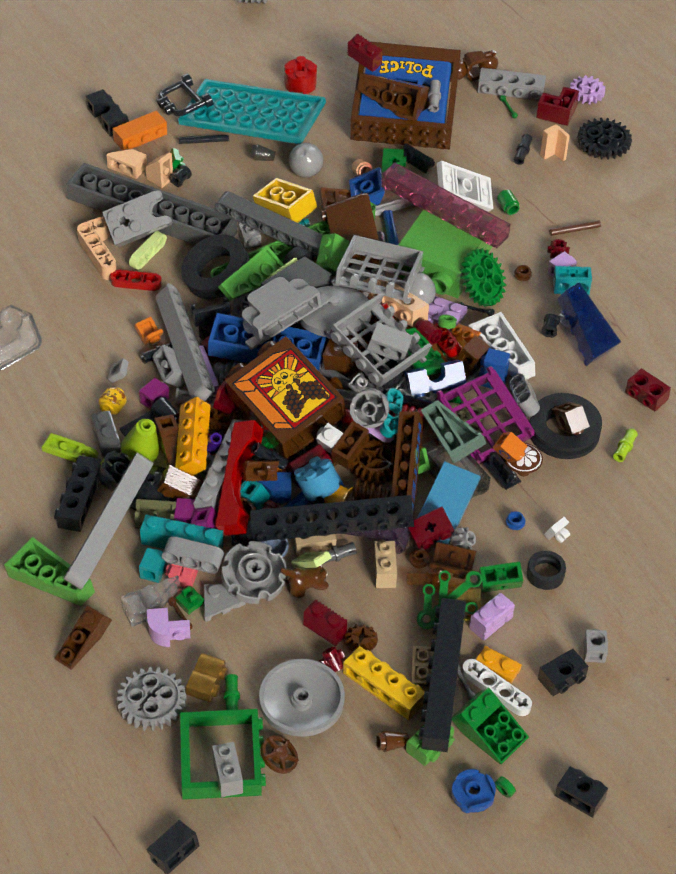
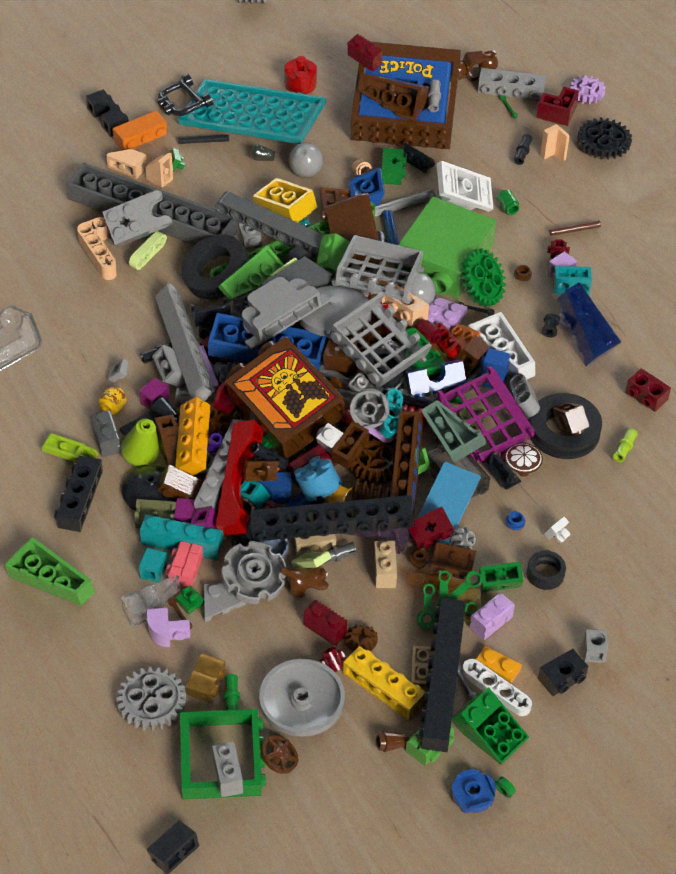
(83, 637): reddish brown slope -> none
(108, 521): light grey beam -> none
(112, 468): black cylinder -> none
(122, 282): red beam -> none
(148, 331): orange bracket -> none
(180, 176): black bush -> none
(193, 554): light grey beam -> none
(389, 342): light grey brick -> none
(445, 205): clear pink brick -> none
(447, 321): bright green tile -> none
(510, 447): orange brick -> none
(586, 802): black brick -> none

